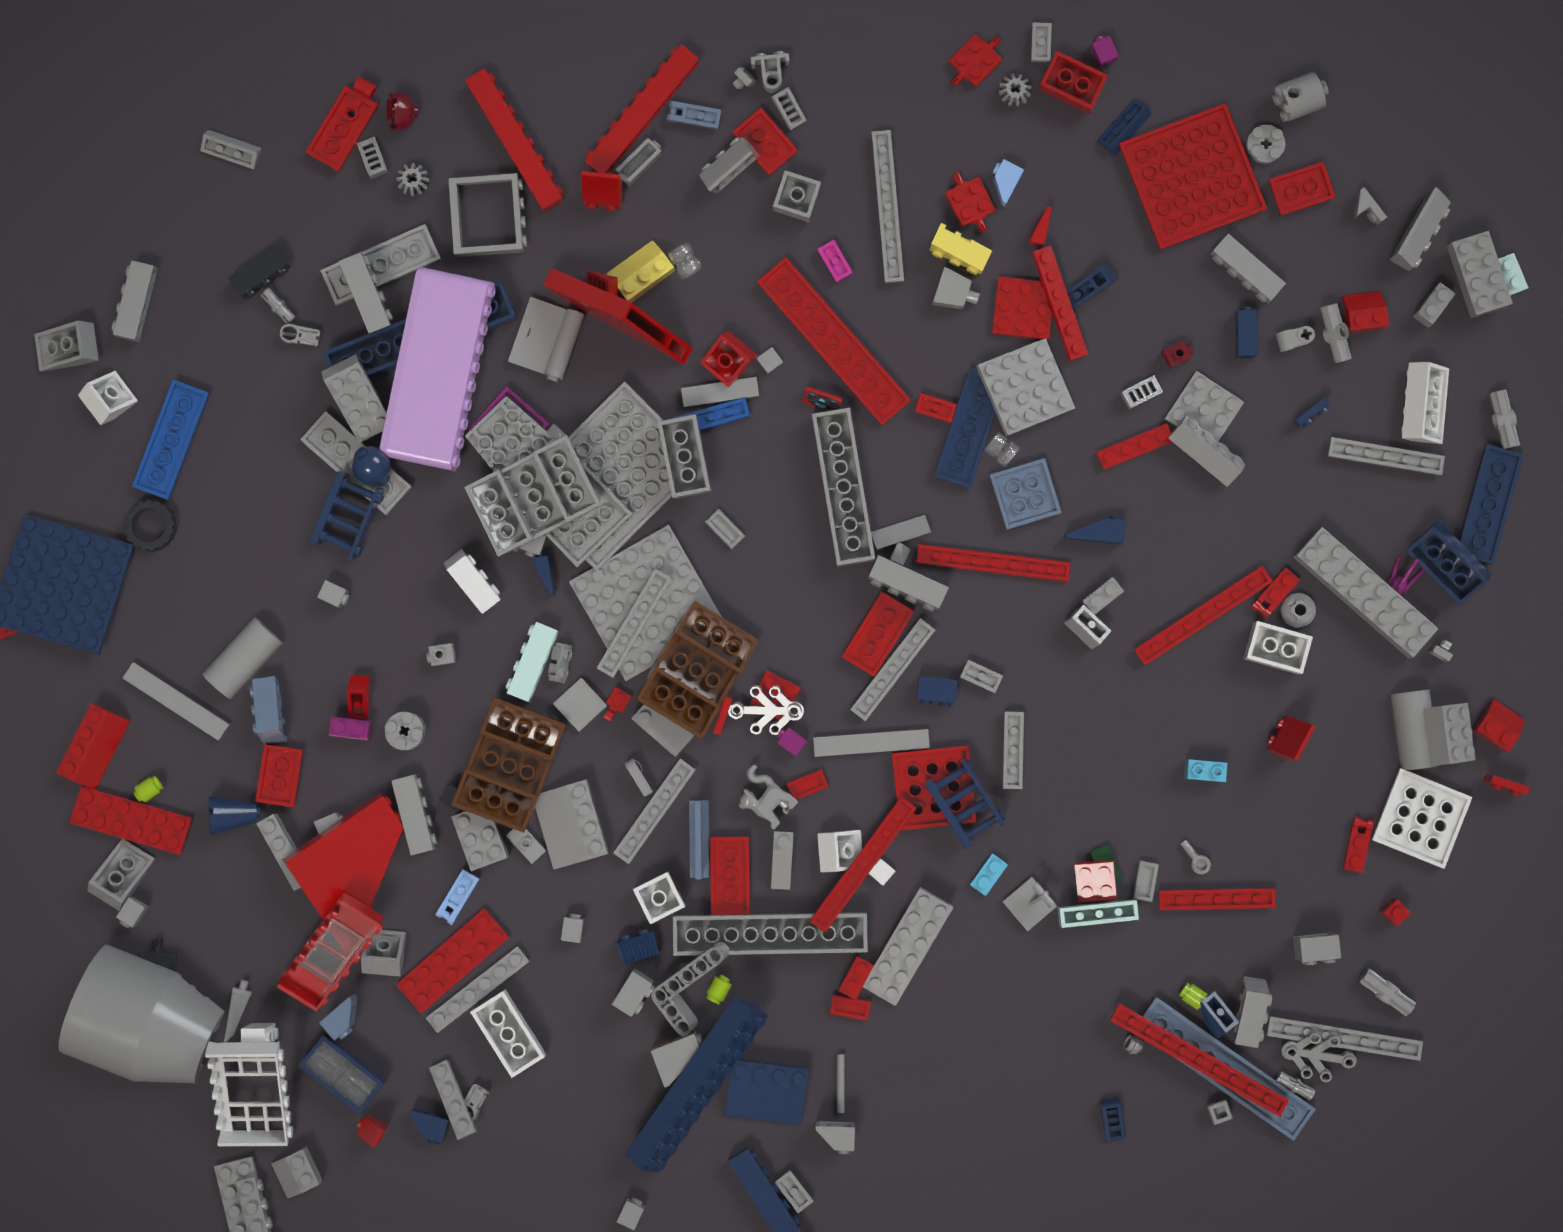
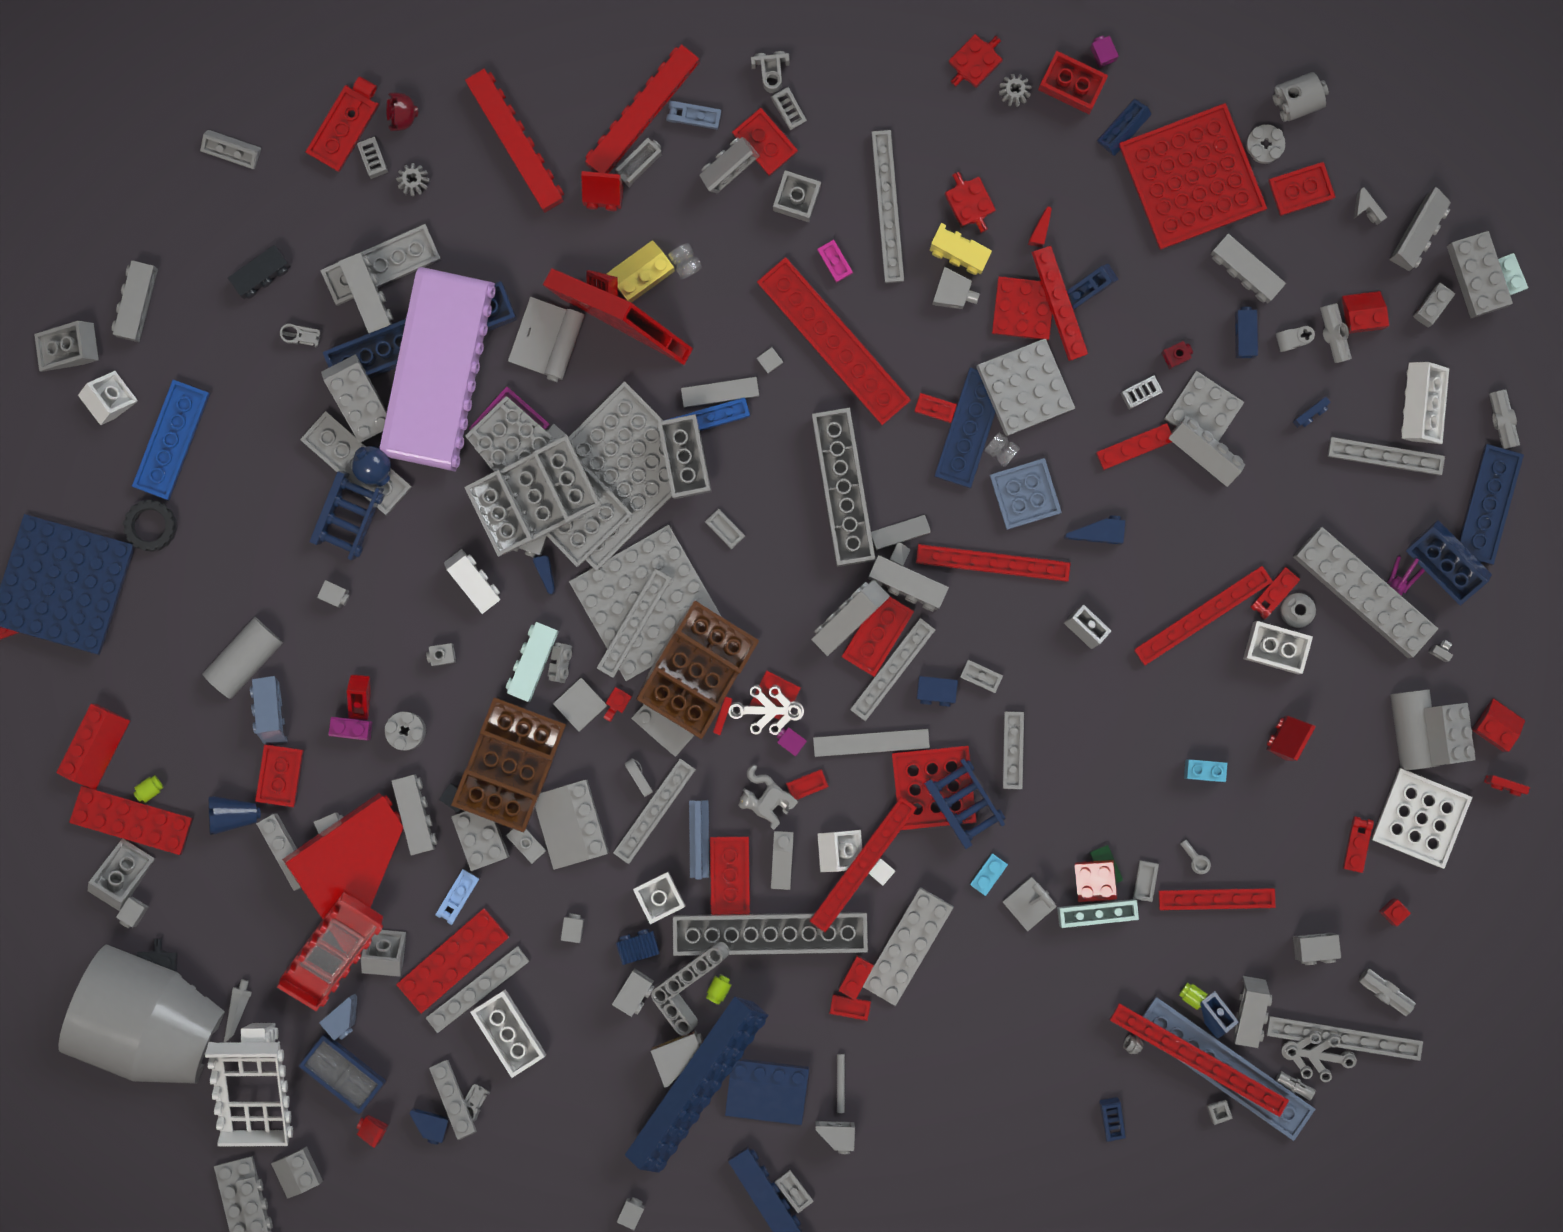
(176, 701): light grey tile -> none
(278, 306): light grey pin -> none
(521, 240): light grey window -> none
(728, 358): red slope -> none
(744, 78): light grey tile -> none
(821, 400): slope -> none
(849, 616): none -> light grey brick
(1006, 179): light blue slope -> none
(1041, 42): light grey plate -> none
(1102, 596): light grey brick -> none

